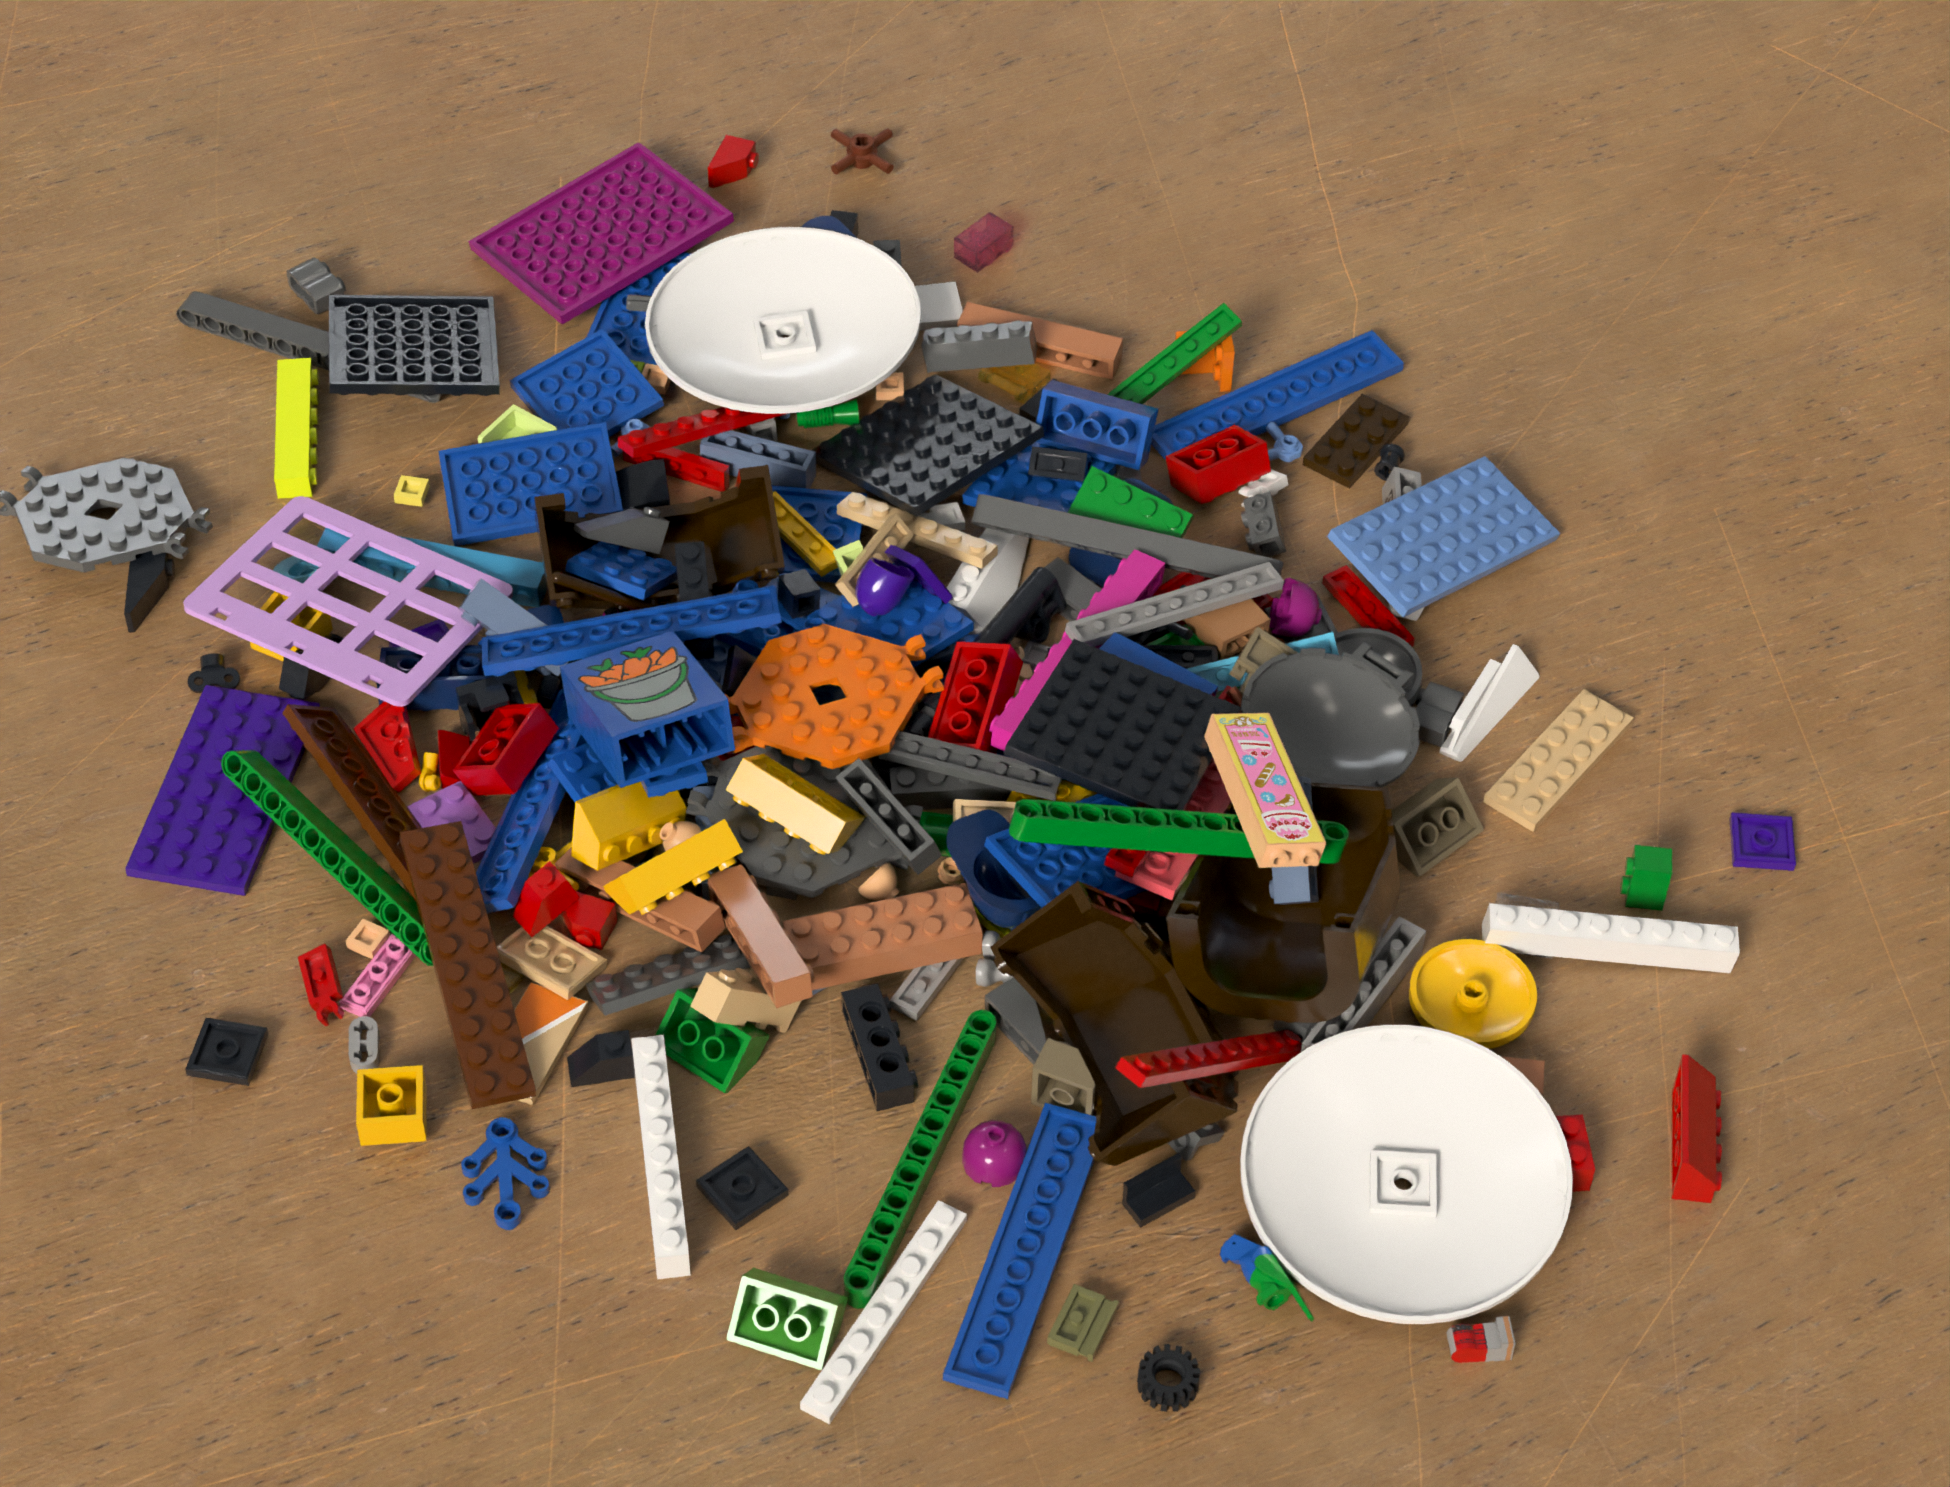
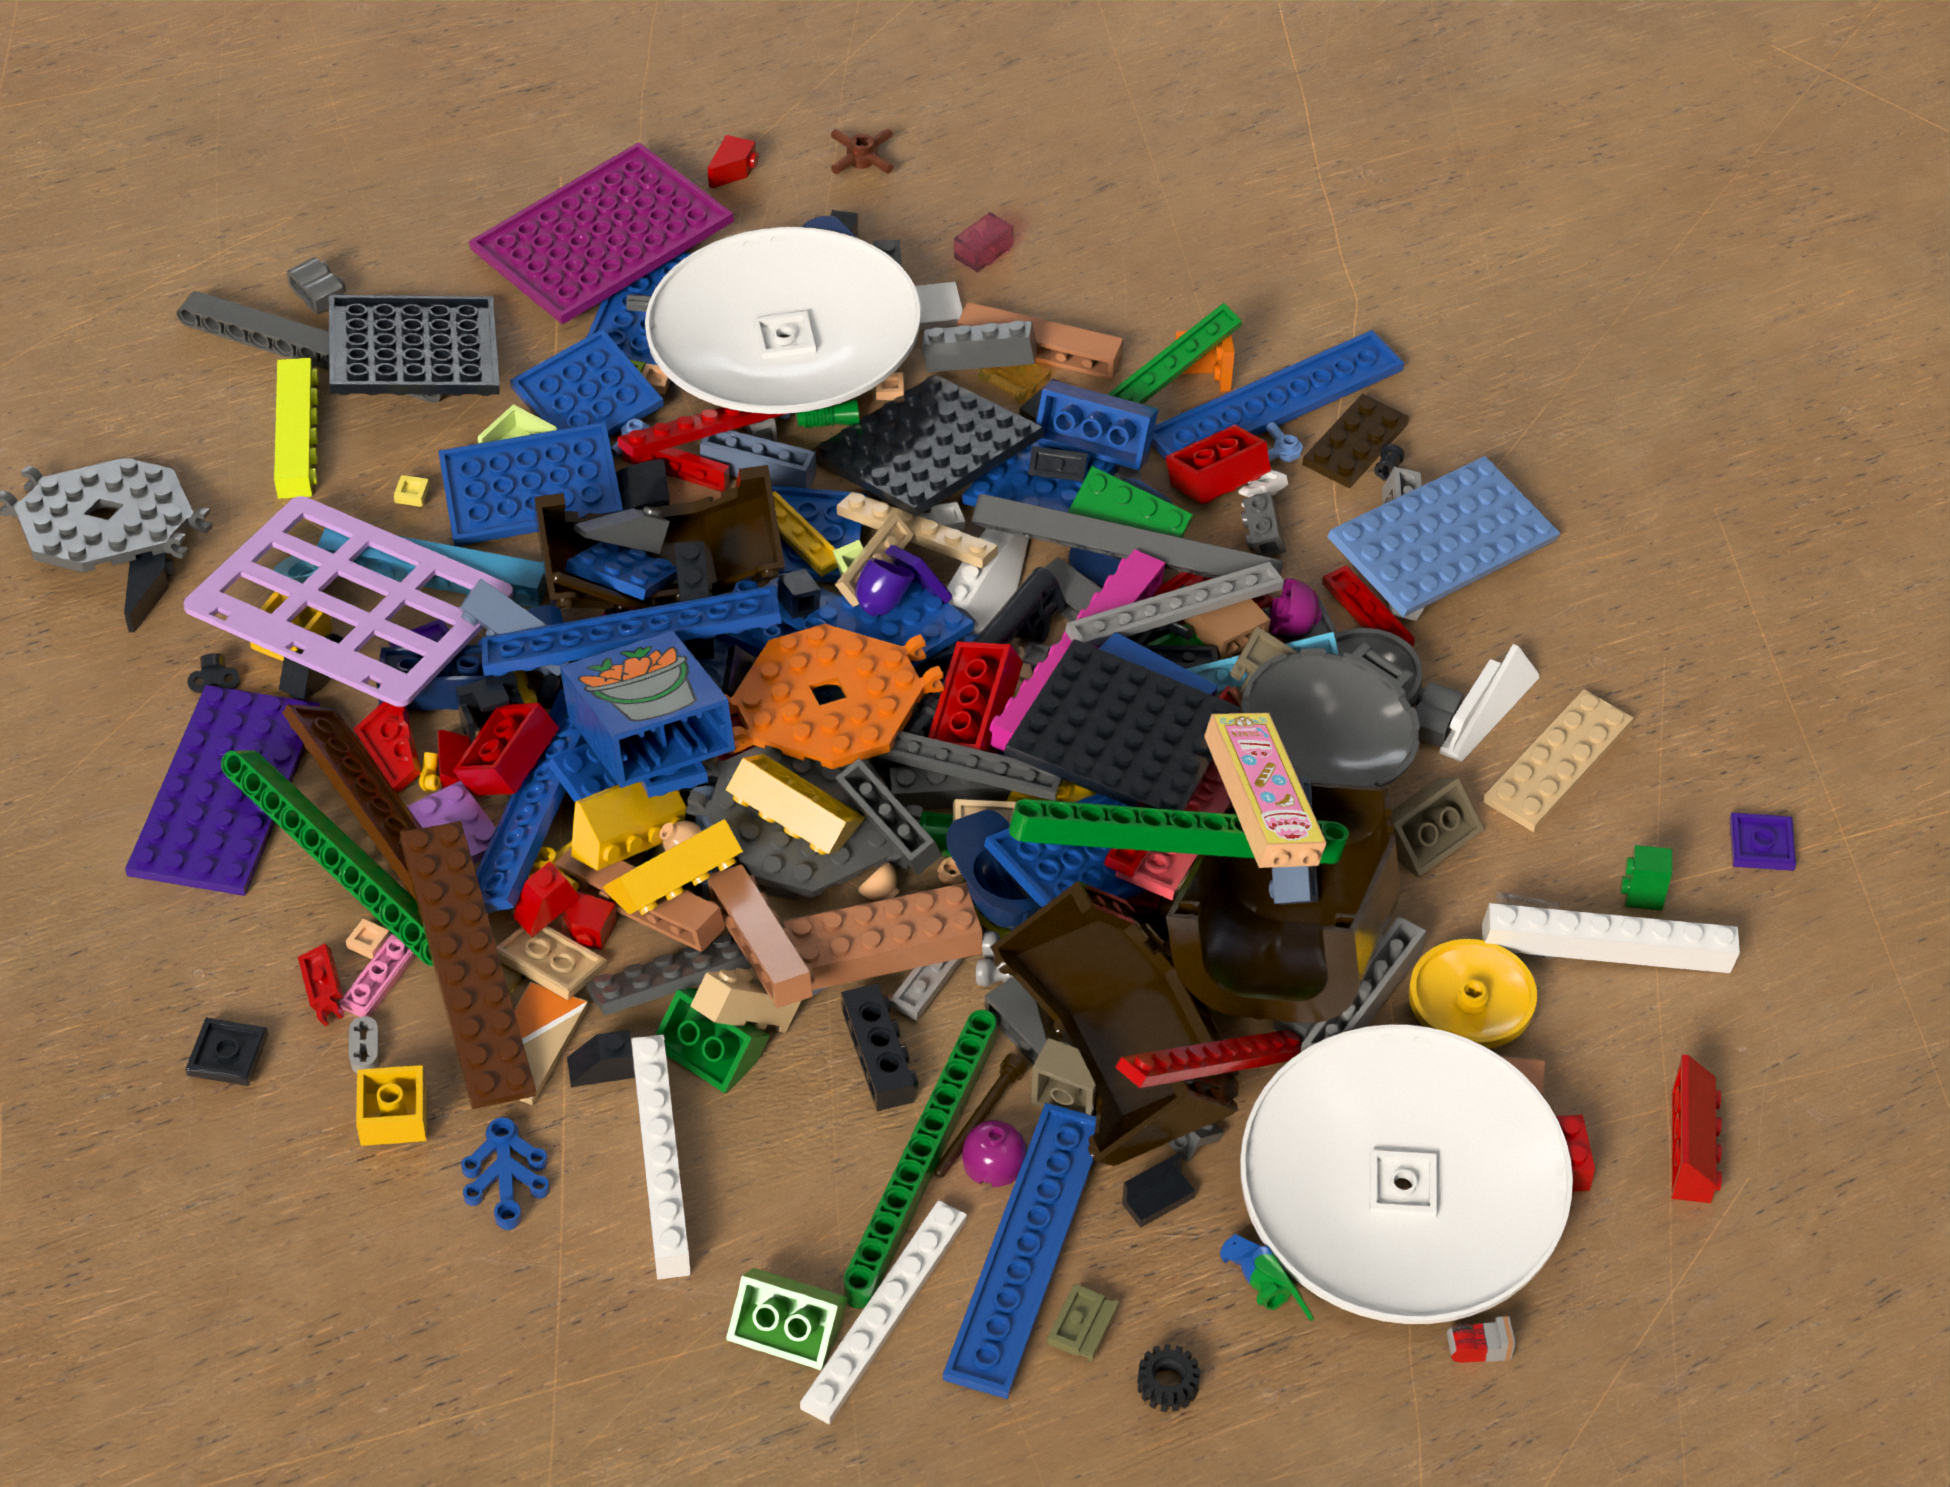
(742, 1188): black plate -> none
(1011, 1069): none -> dark brown piece

